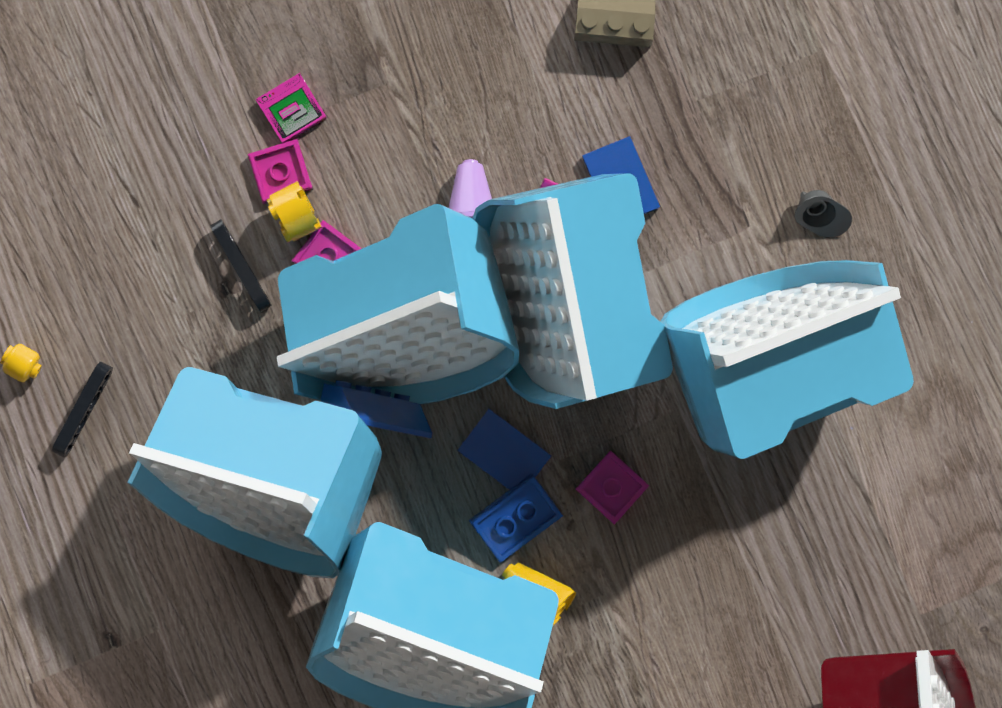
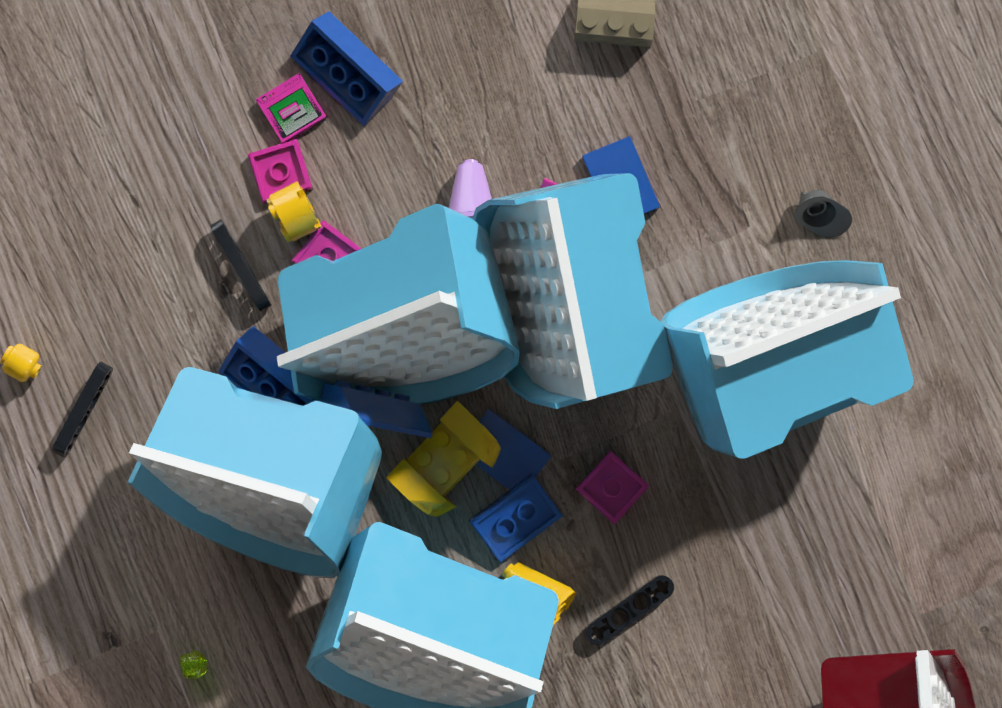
(193, 665): none -> clear neon green piece
(255, 368): none -> blue slope
(345, 67): none -> blue slope
(444, 461): none -> yellow piece
(631, 612): none -> black beam

